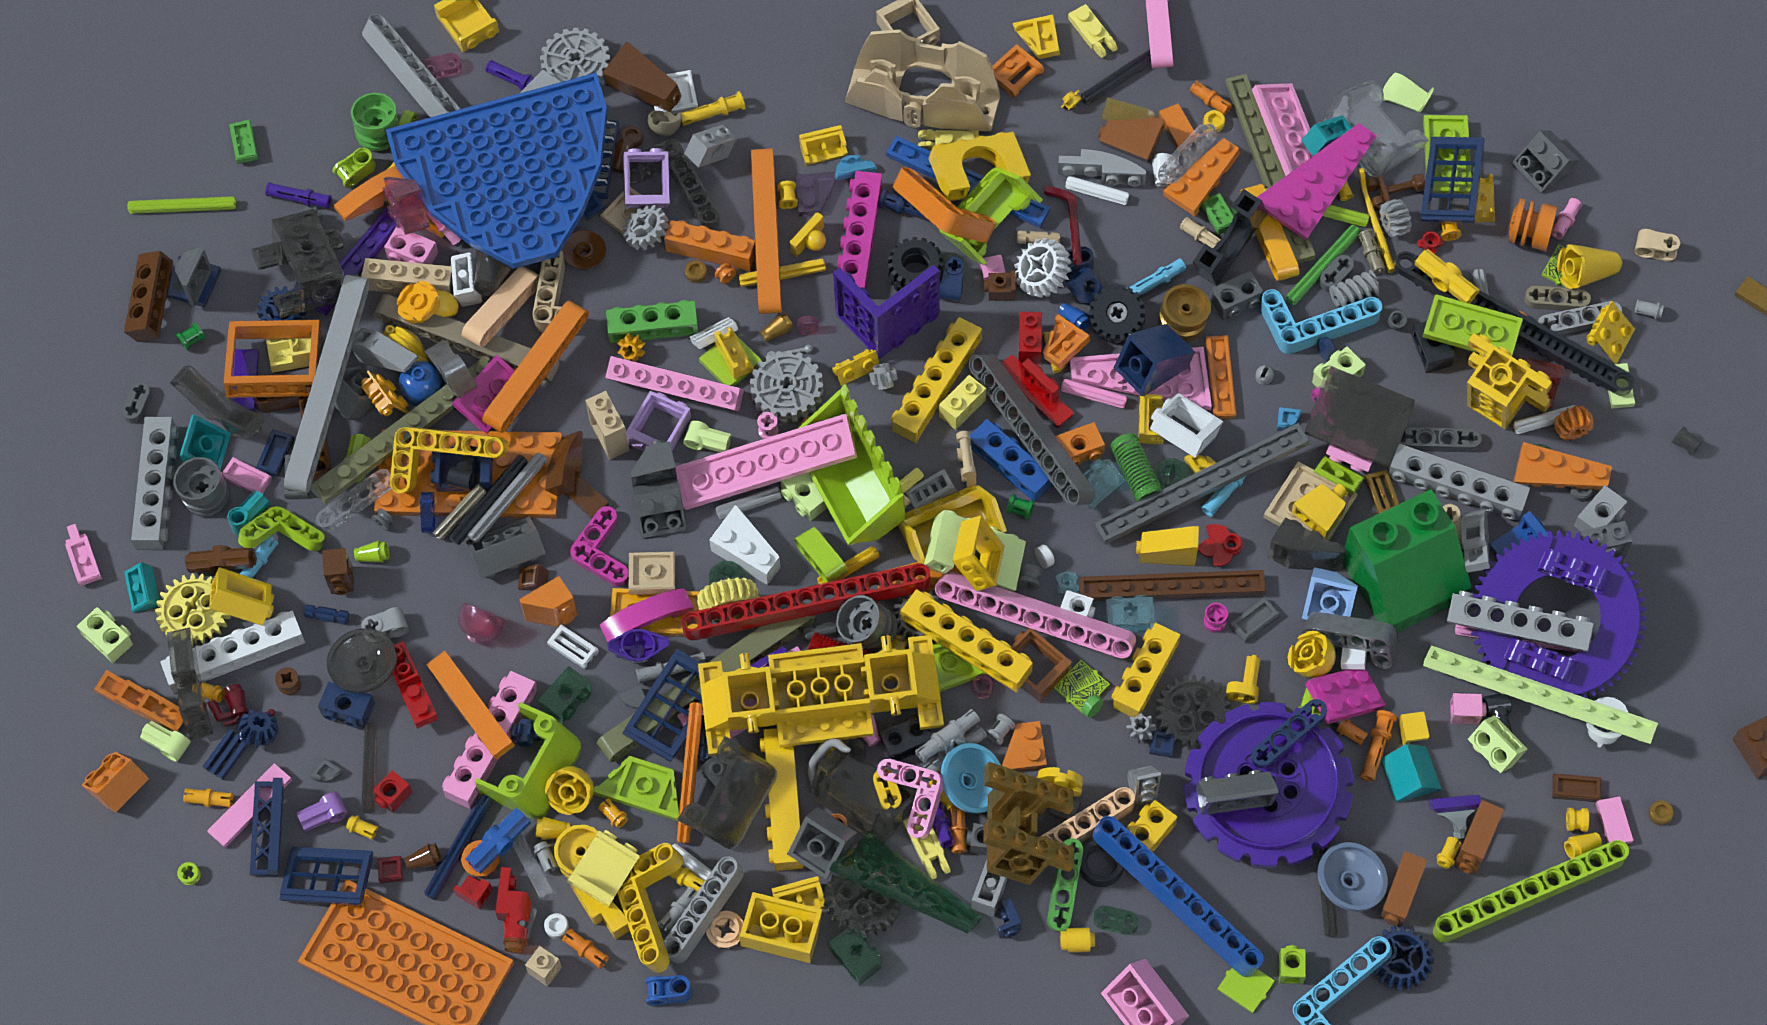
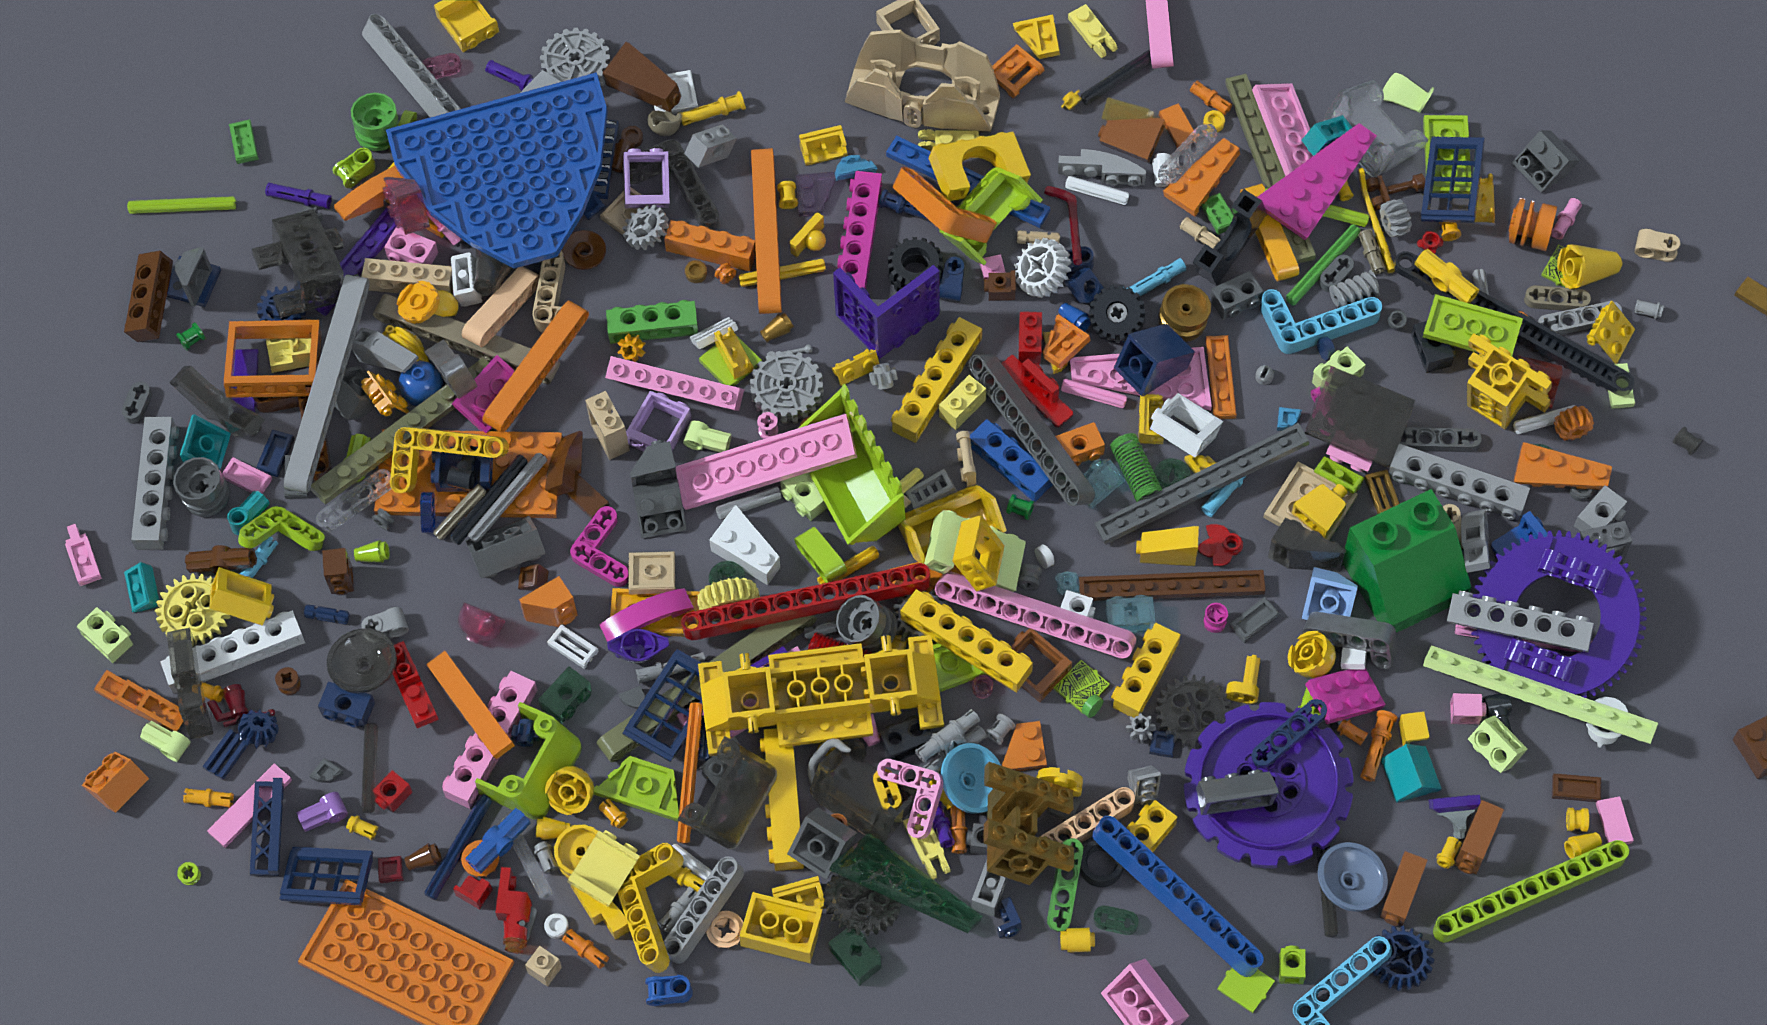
(807, 325): clear pink tile -> none
(1661, 813): pearl gold tile -> none

